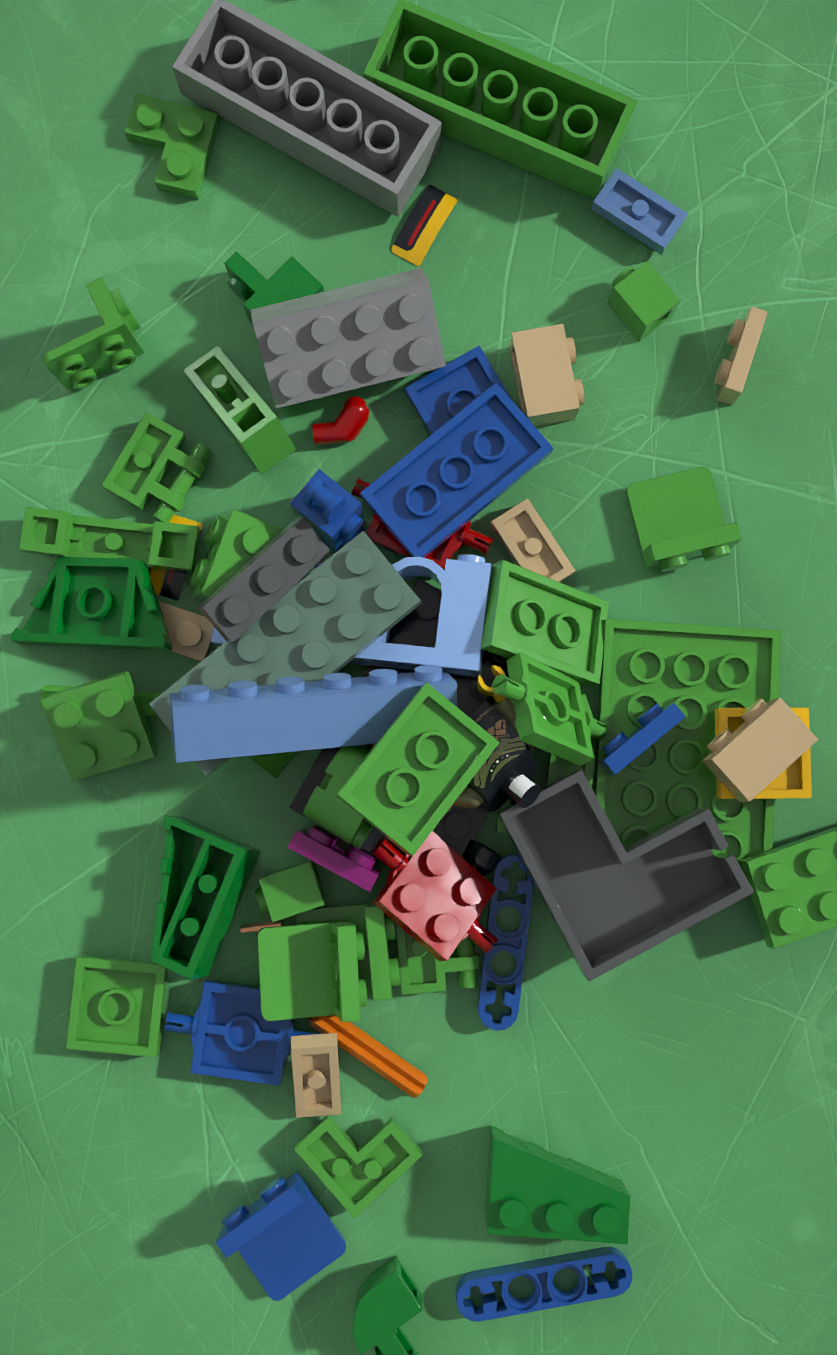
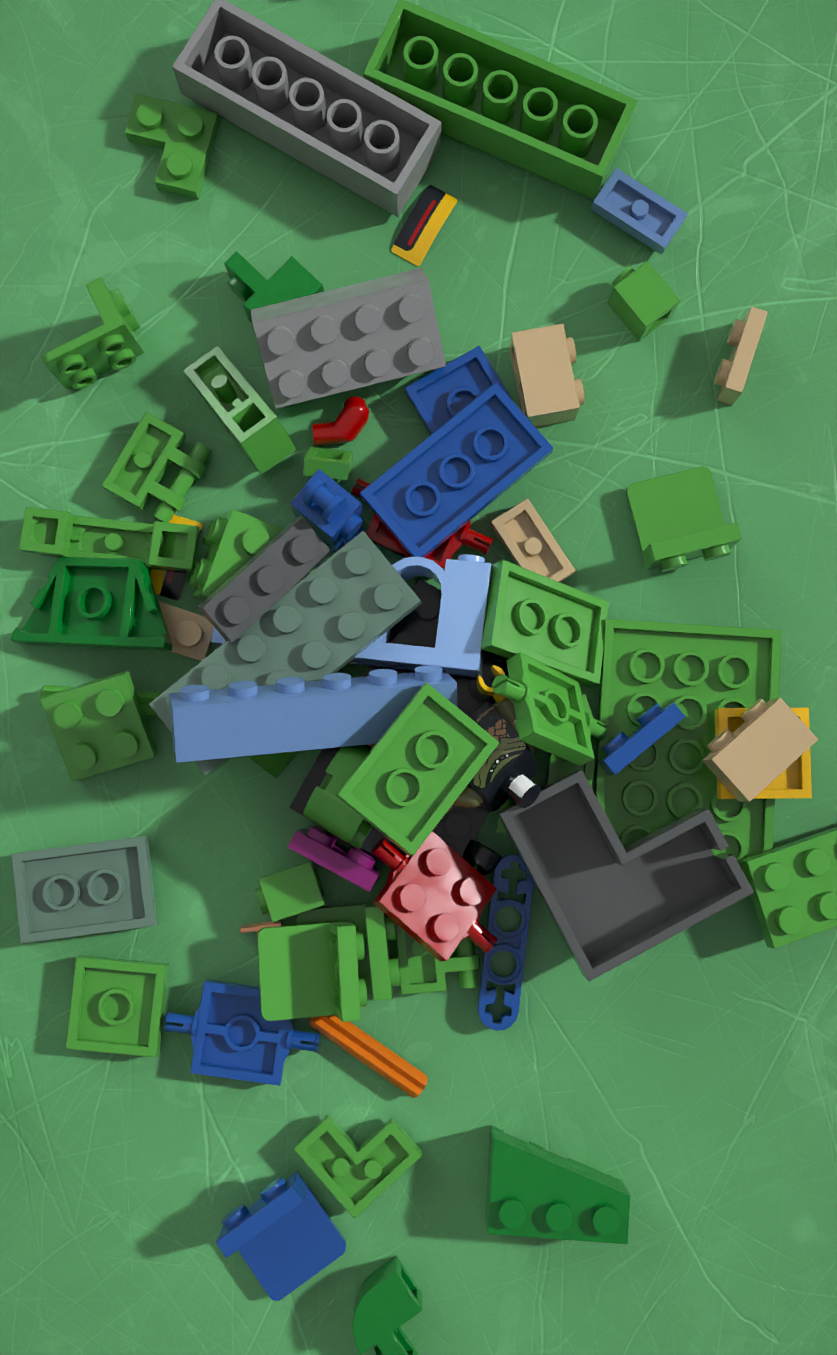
(84, 889): none -> sand green plate
(198, 895): green wedge -> none
(316, 1075): tan plate -> none
(330, 461): none -> bright green plate
(544, 1294): blue beam -> none

